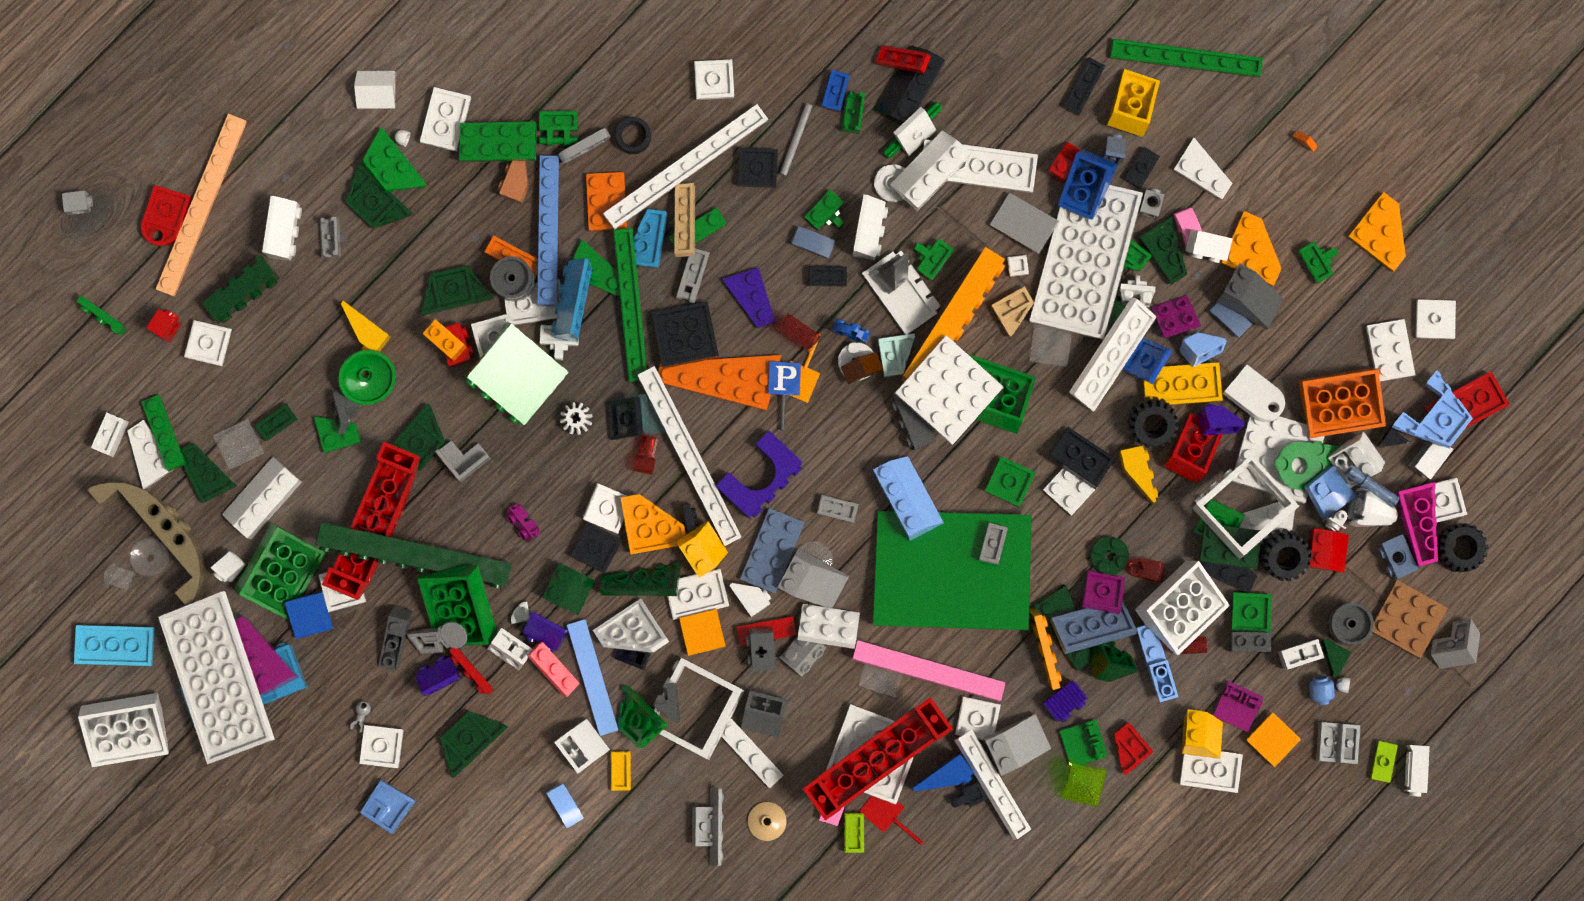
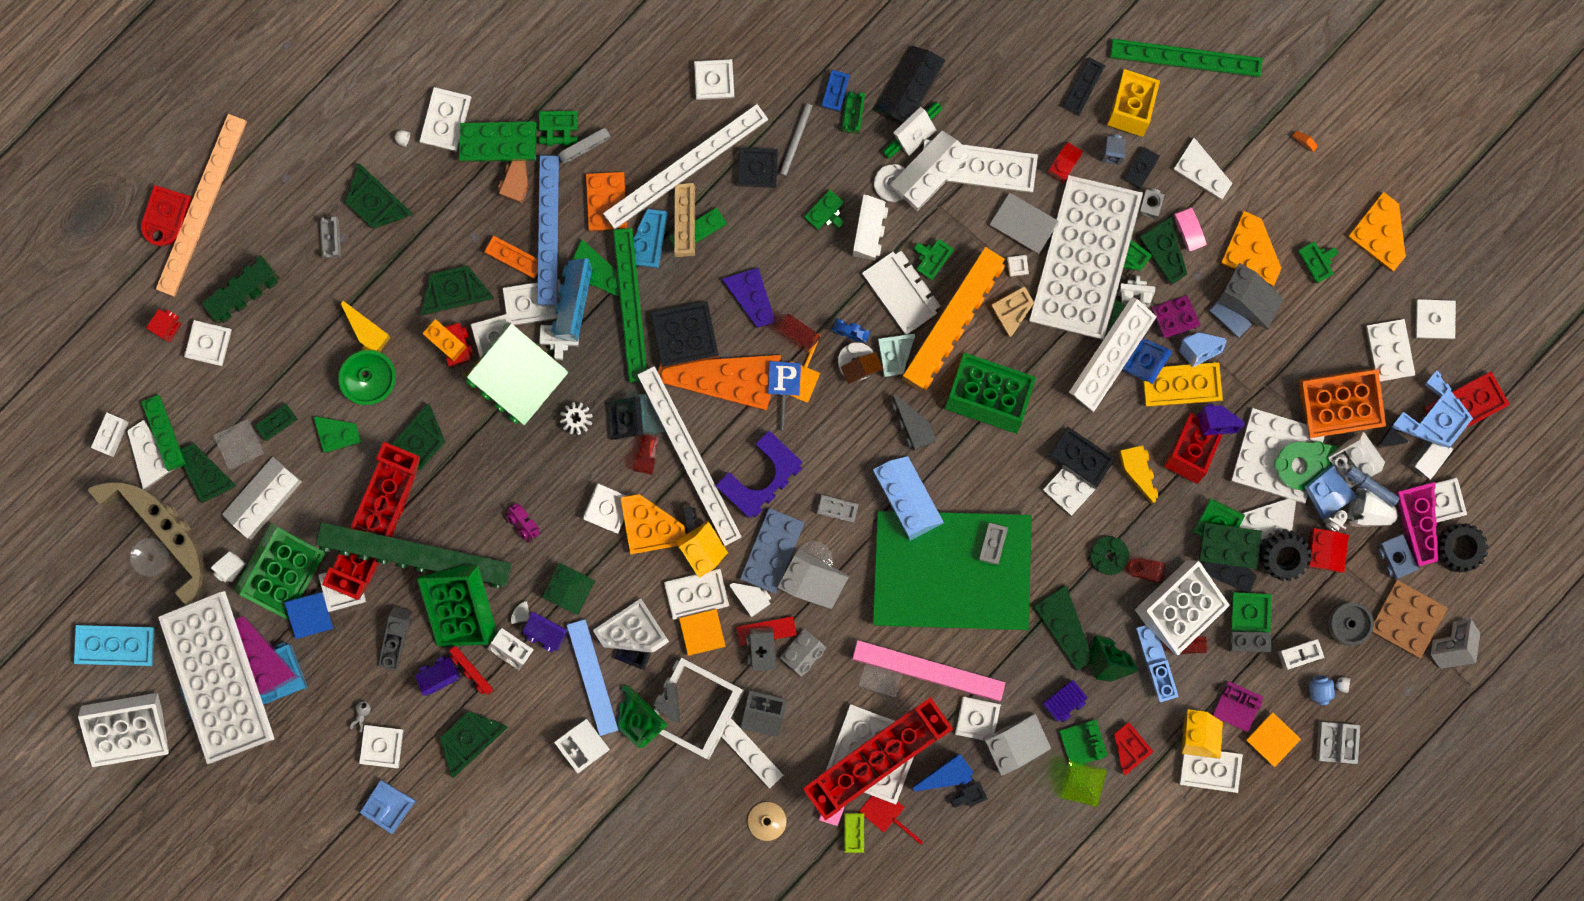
(77, 202): light grey brick -> none
(101, 316): green plate -> none
(118, 577): clear tile -> none
(281, 228): white slope -> none
(342, 411): dark grey slope -> none
(375, 89): white slope -> none
(390, 166): green wing -> none
(449, 635): light grey piece -> none
(462, 465): light grey panel -> none
(501, 279): dark grey wheel -> none
(553, 669): coral plate -> none
(564, 805): light blue slope -> none
(596, 548): black plate -> none
(621, 770): yellow tile -> none
(633, 149): black tyre -> none
(649, 582): dark green wing -> none
(693, 275): light grey plate -> none
(708, 826): light grey bracket -> none
(812, 242): sand blue slope -> none
(827, 276): black plate -> none
(828, 626): white plate -> none
(893, 273): dark grey slope -> none
(902, 59): red plate -> none
(949, 390): white plate -> none
(992, 784): white plate -> none
(1010, 481): green plate -> none
(1044, 648): light orange wing -> none
(1050, 346): clear plate -> none
(1087, 183): blue slope -> none
(1091, 628): sand blue plate -> none
(1103, 592): magenta tile -> none
(1148, 408): black tyre -> none
(1209, 245): white brick -> none
(1254, 394): white tile -> none
(1272, 486): white window -> none
(1335, 656): dark green slope -> none
(1384, 761): lime plate -> none
(1416, 769): white window -> none

